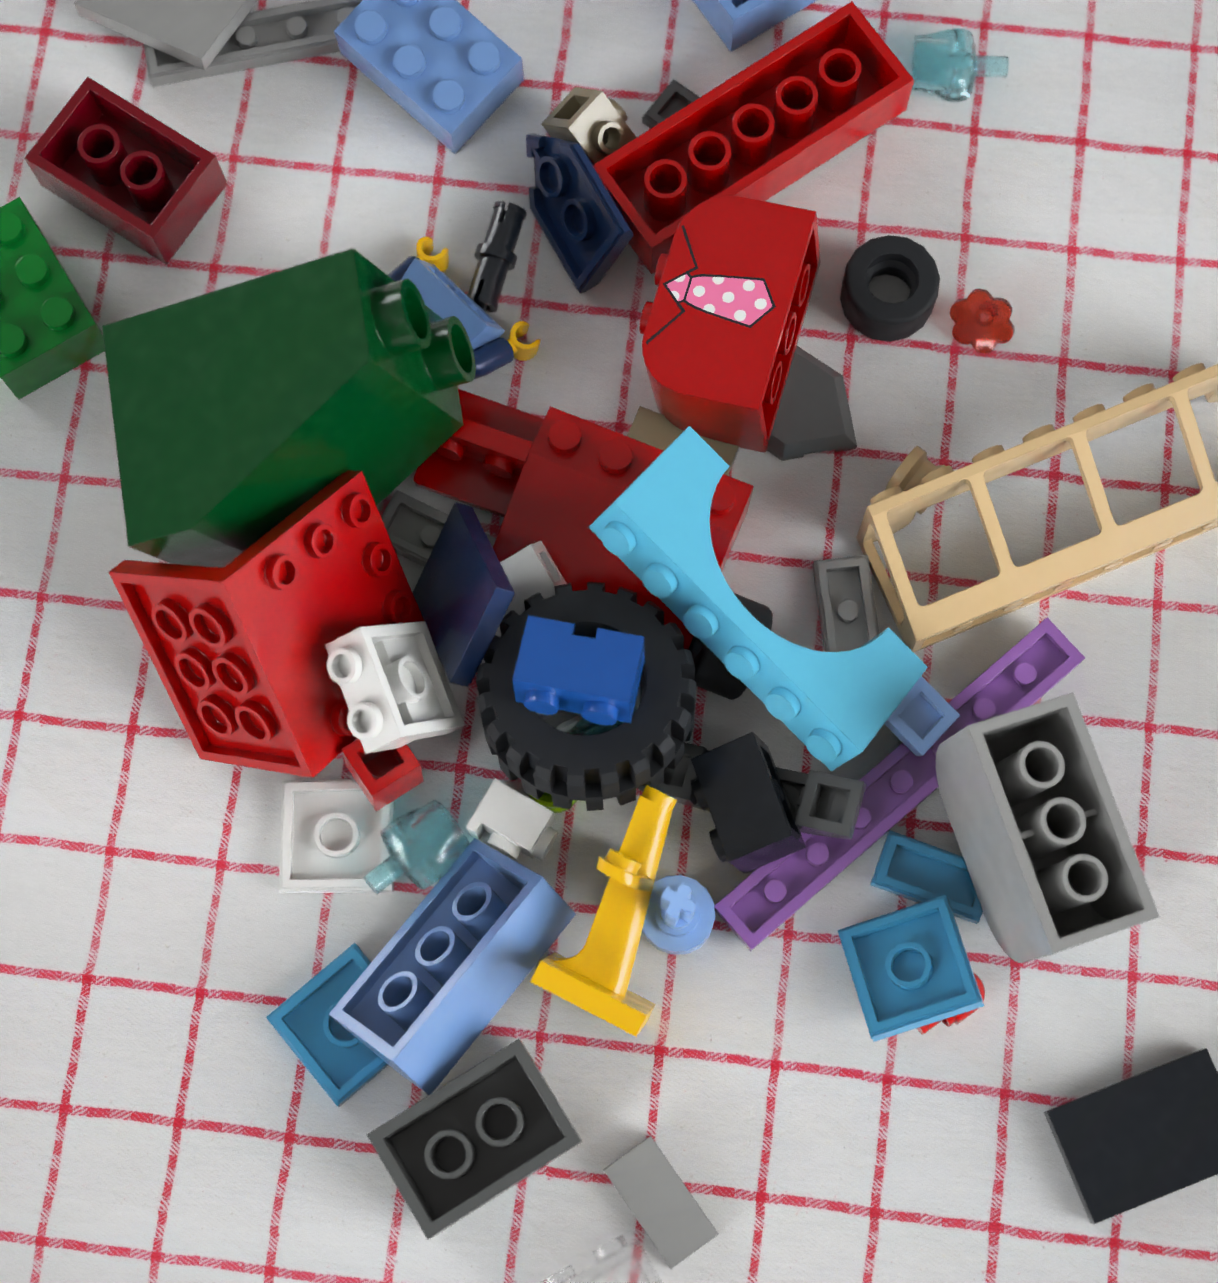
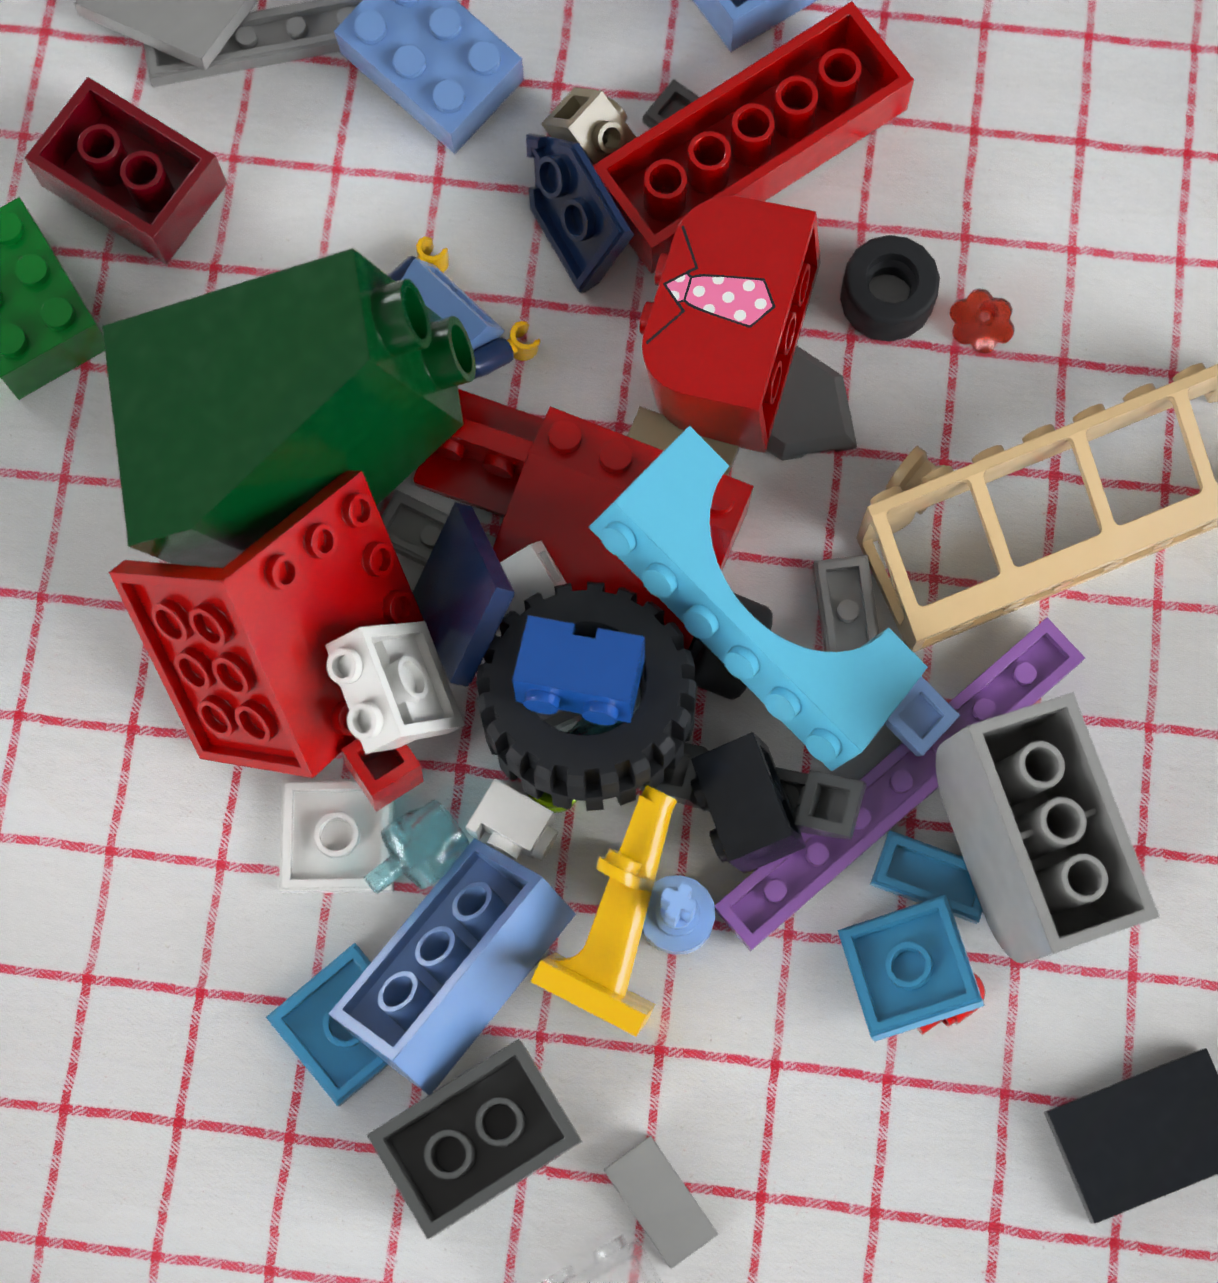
(496, 255): black pin -> none
(948, 64): clear light blue piece -> none

